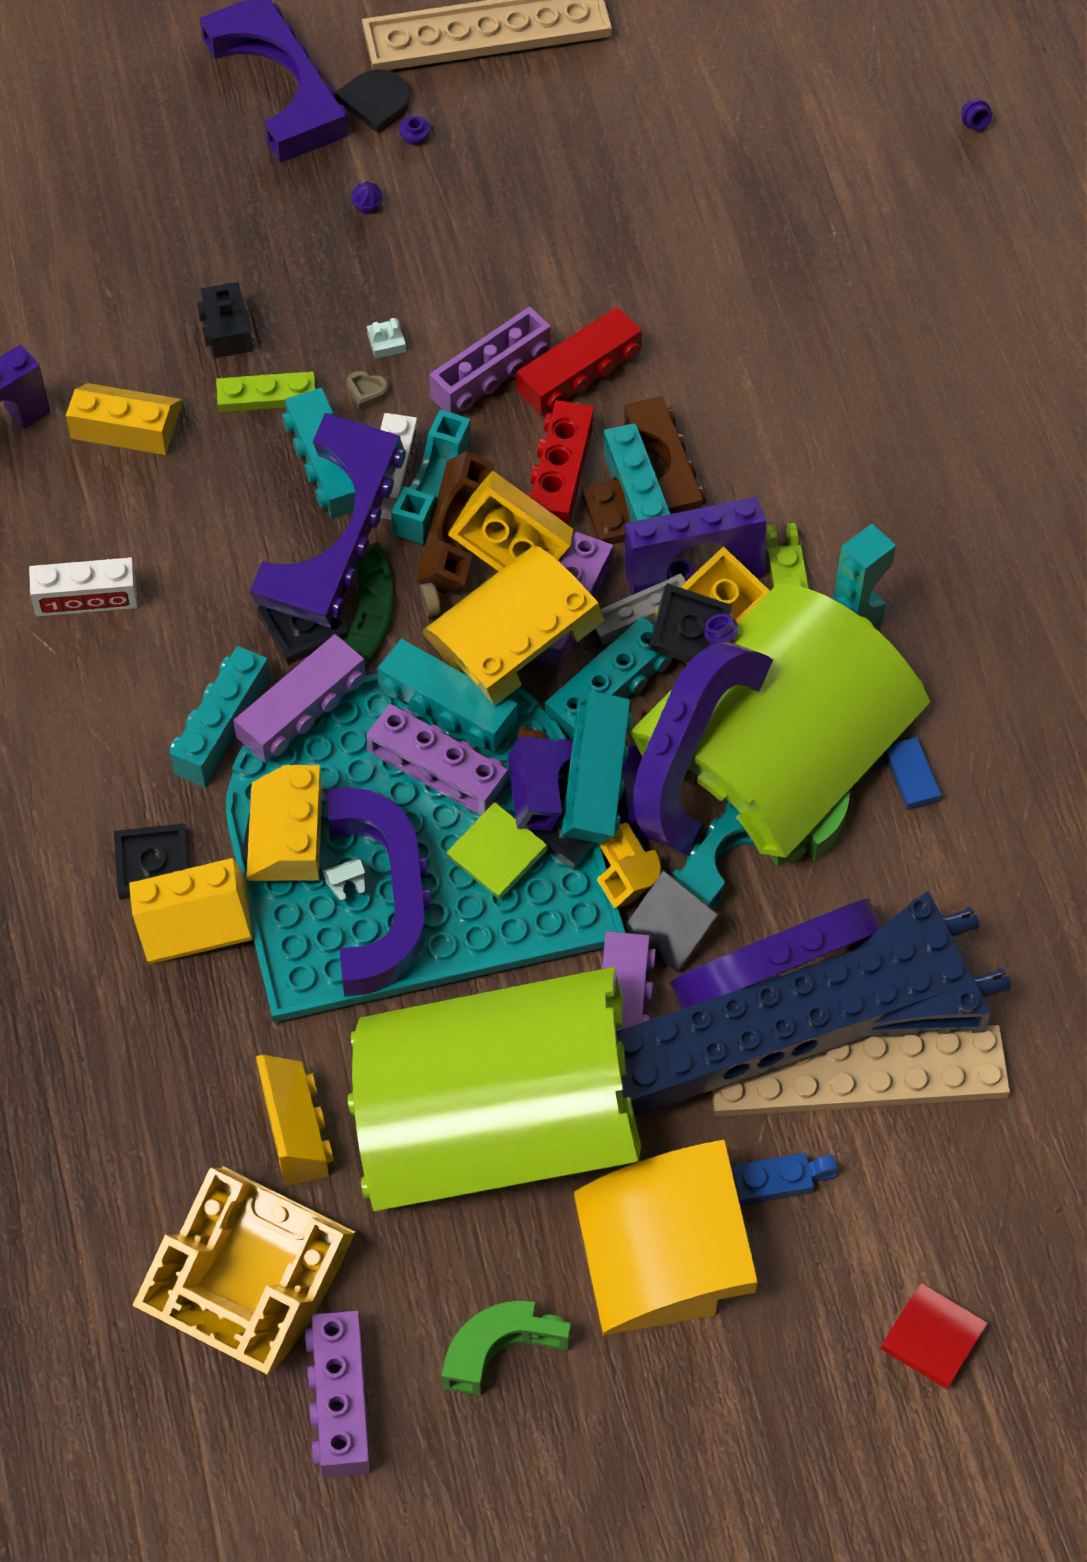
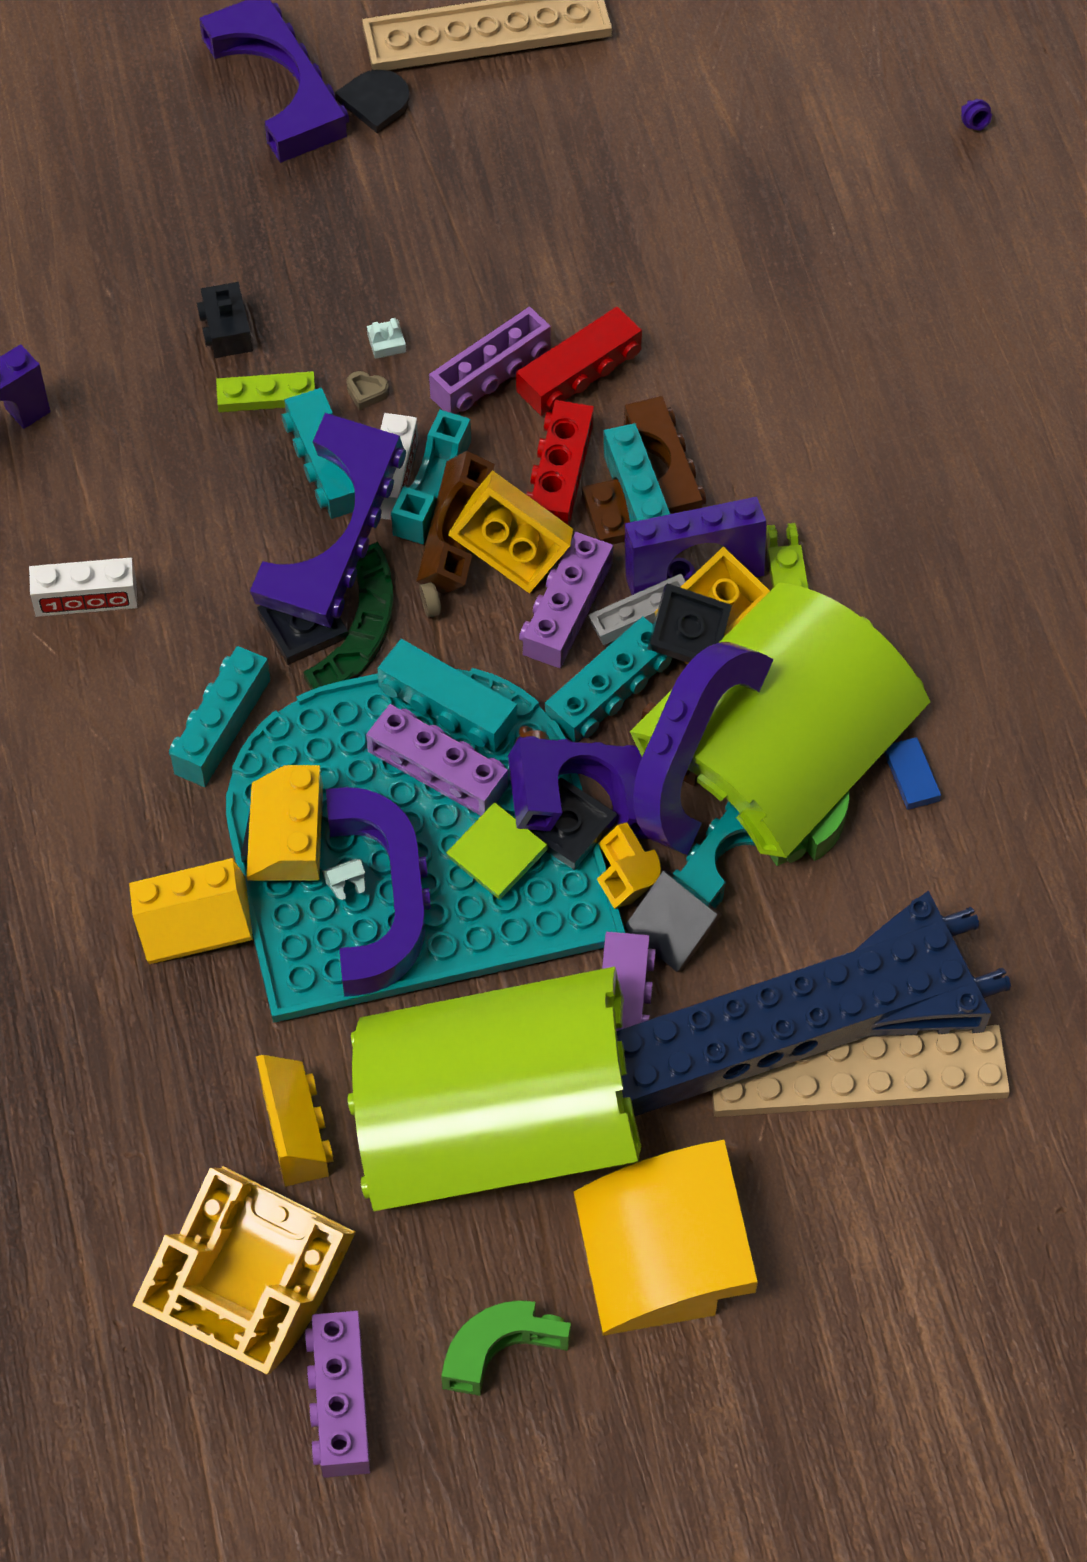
(122, 418): yellow slope -> none
(148, 854): black tile -> none
(300, 698): medium lavender brick -> none
(367, 197): dark purple plate -> none
(414, 130): dark purple plate -> none
(513, 621): yellow slope -> none
(596, 767): teal brick -> none
(721, 629): dark purple plate -> none
(777, 953): dark purple arch -> none
(780, 1177): blue plate -> none
(860, 567): teal arch -> none
(933, 1336): red slope -> none

